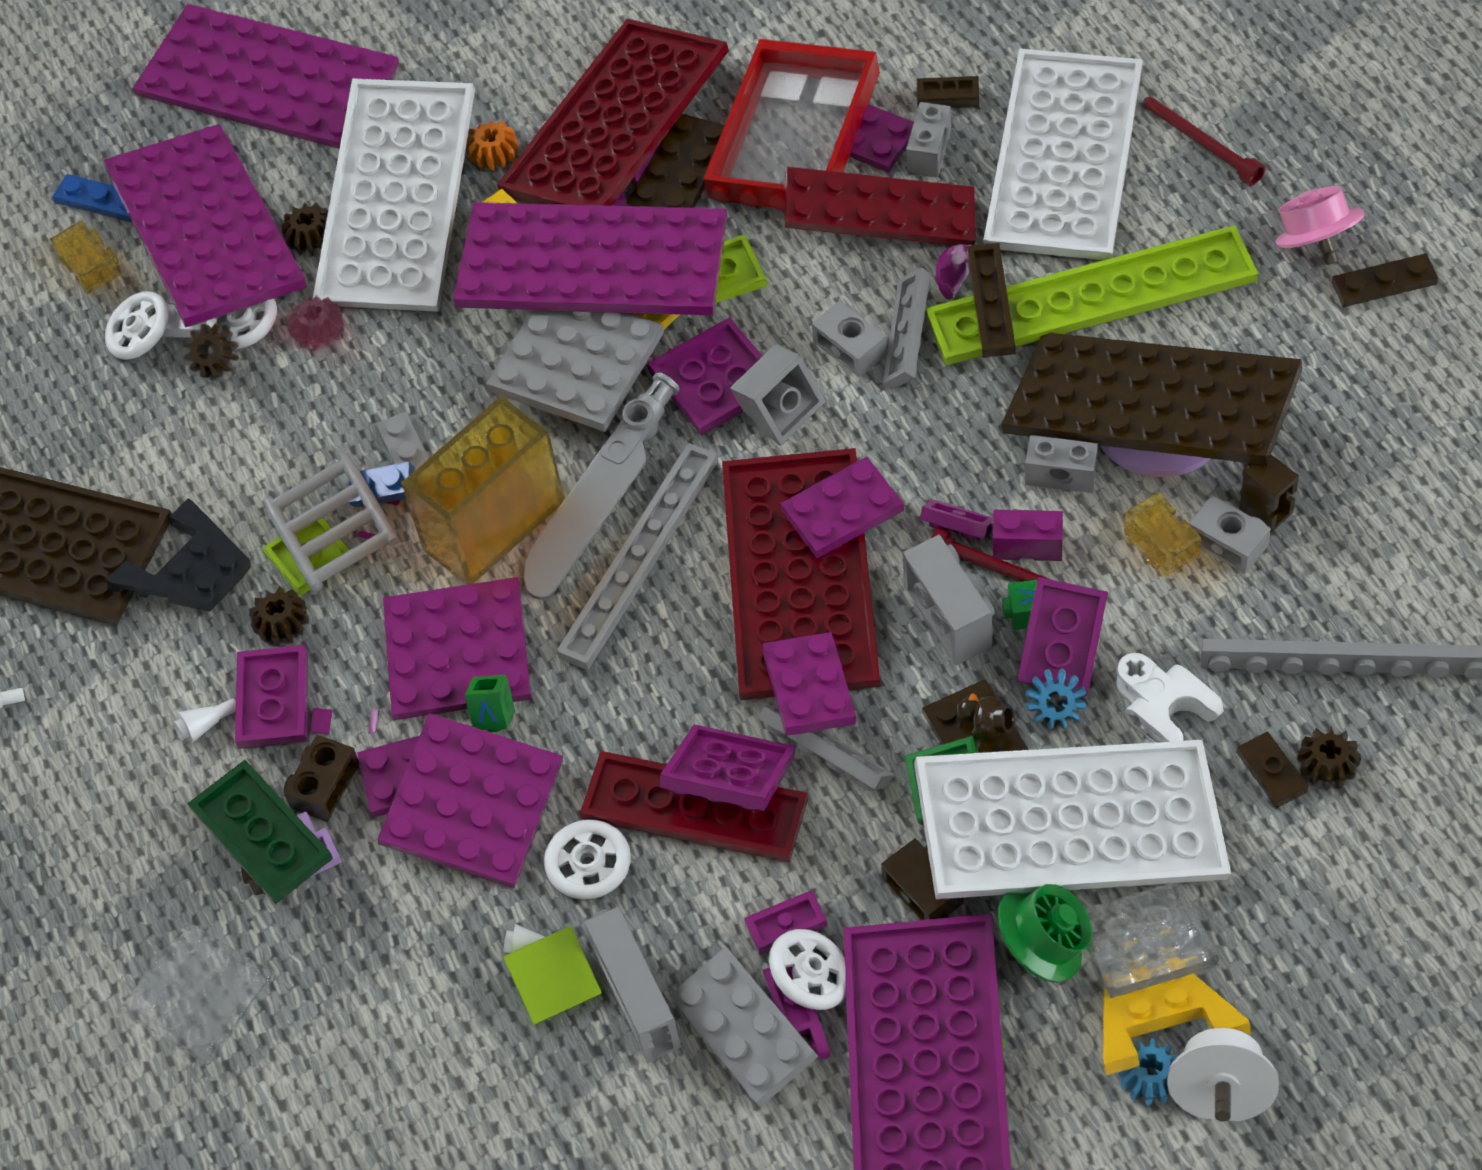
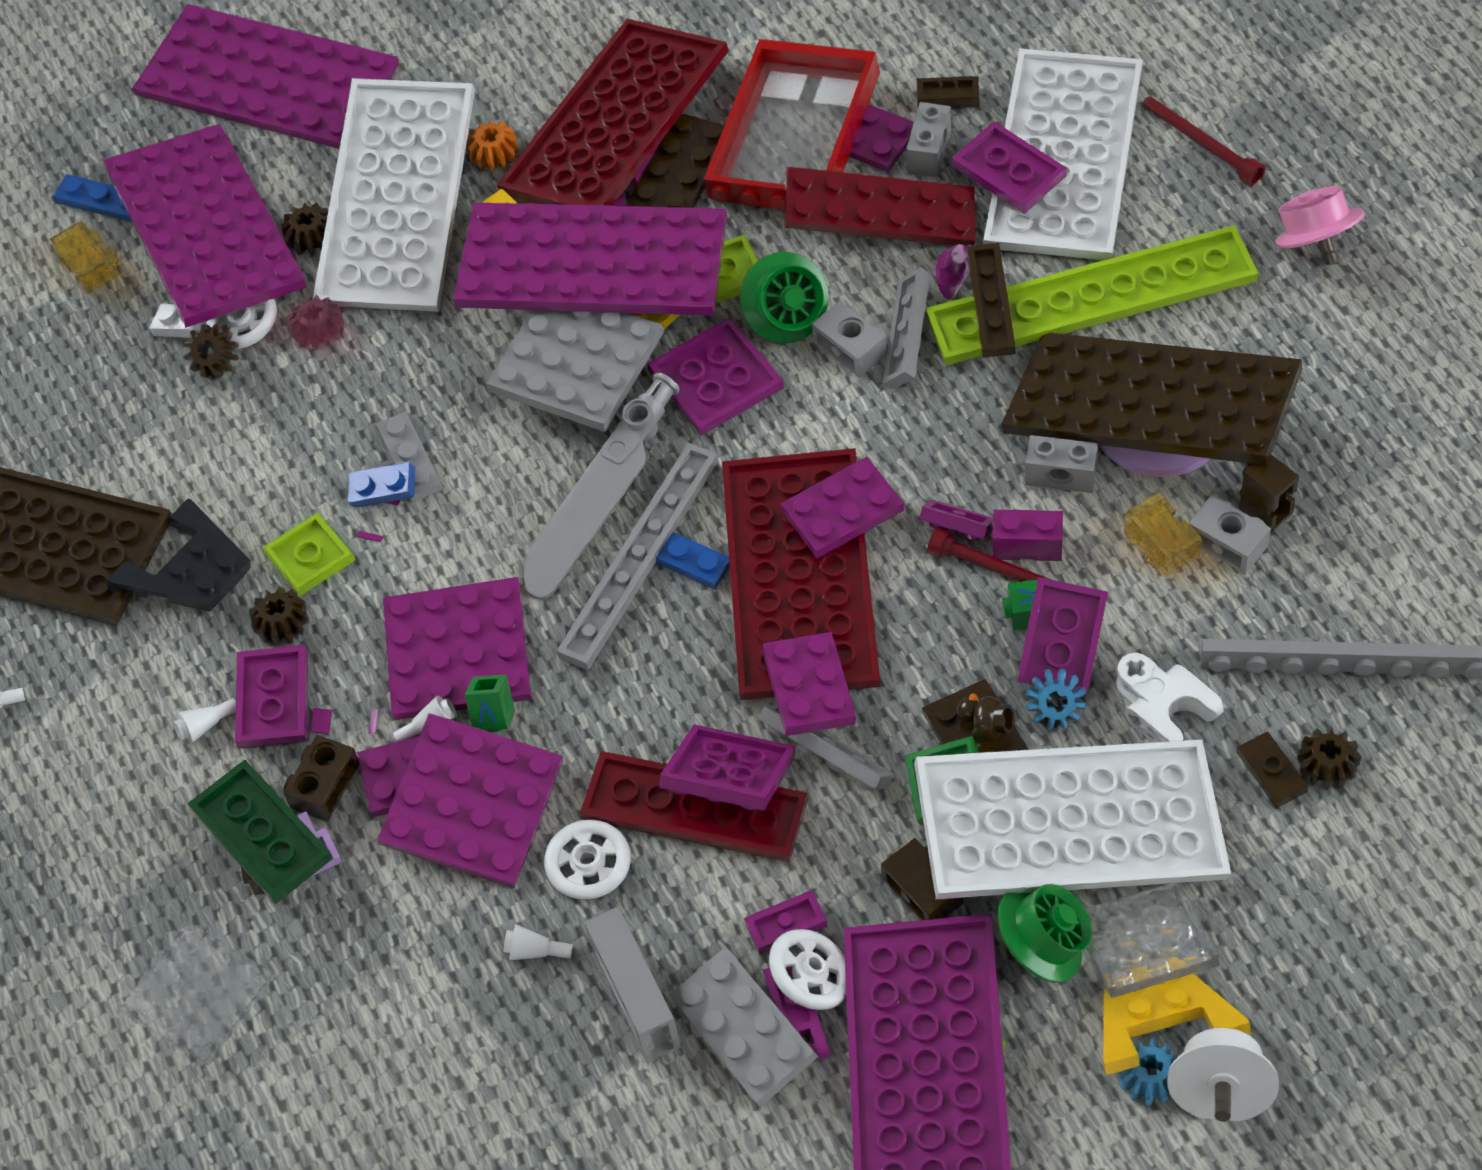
(137, 325): white plate -> none
(302, 553): light grey bar -> none
(437, 706): none -> white cone
(484, 491): clear yellow brick -> none
(552, 975): lime tile -> none
(693, 560): none -> blue plate
(778, 393): light grey slope -> none
(783, 297): none -> green piece
(948, 599): light grey brick -> none
(1009, 167): none -> magenta plate
(1384, 280): dark brown plate -> none

